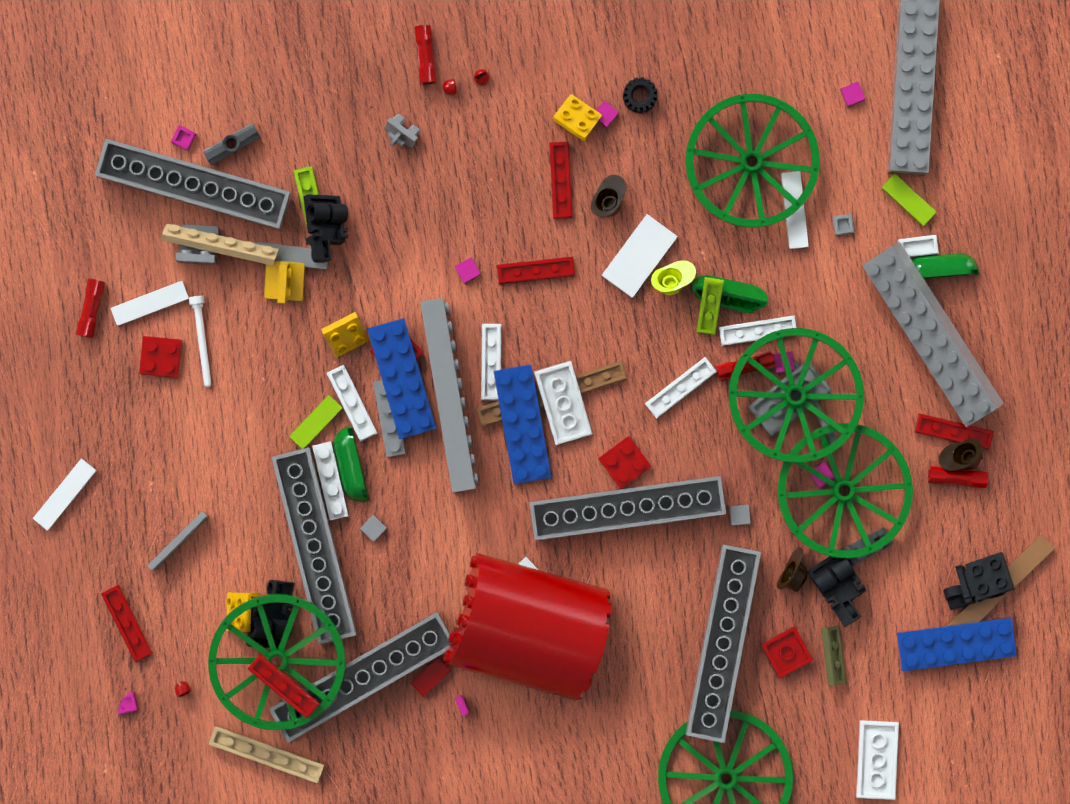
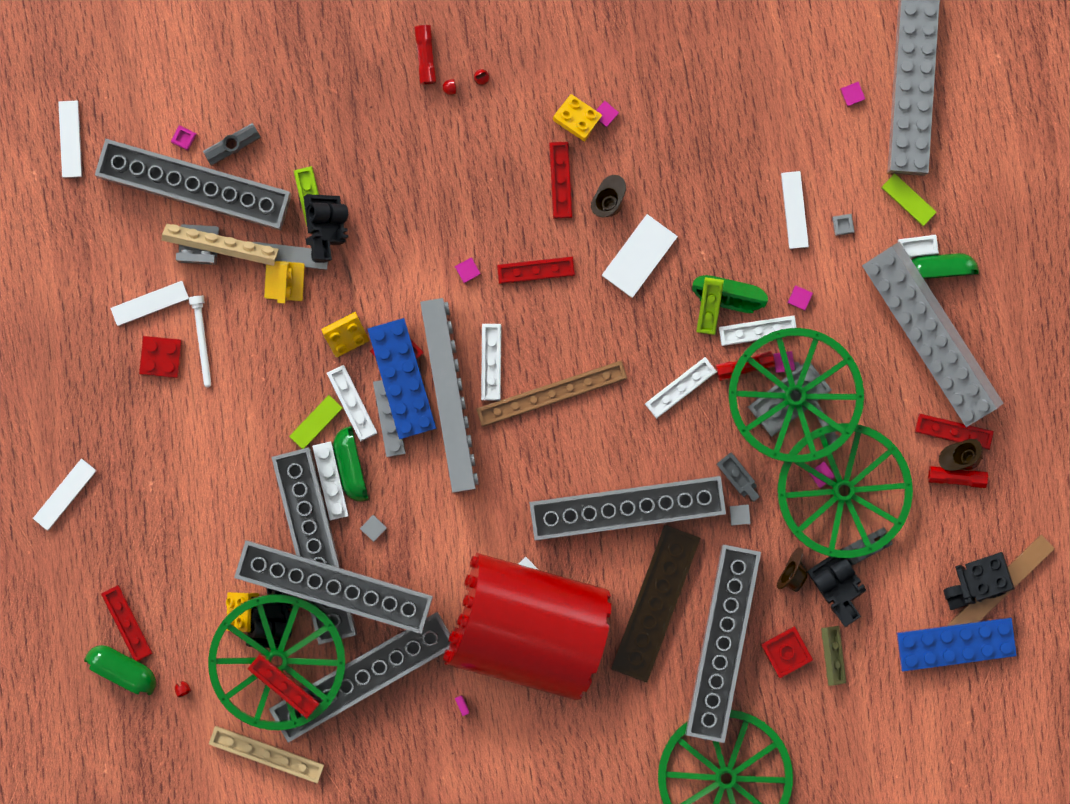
(70, 139): none -> white tile
(90, 308): red axle -> none
(121, 669): none -> green brick
(128, 704): dark pink tile -> none
(178, 541): light grey tile -> none
(333, 586): none -> light grey brick
(399, 133): light grey hips -> none
(430, 676): red tile -> none
(522, 424): blue plate -> none
(563, 402): white tile -> none
(624, 462): red plate -> none
(648, 87): black tyre -> none
(655, 603): none -> dark brown plate
(673, 277): neon yellow piece -> none
(738, 476): none -> dark grey hinge
(742, 100): green wheel -> none
(800, 298): none -> dark pink tile
(877, 760): white tile -> none

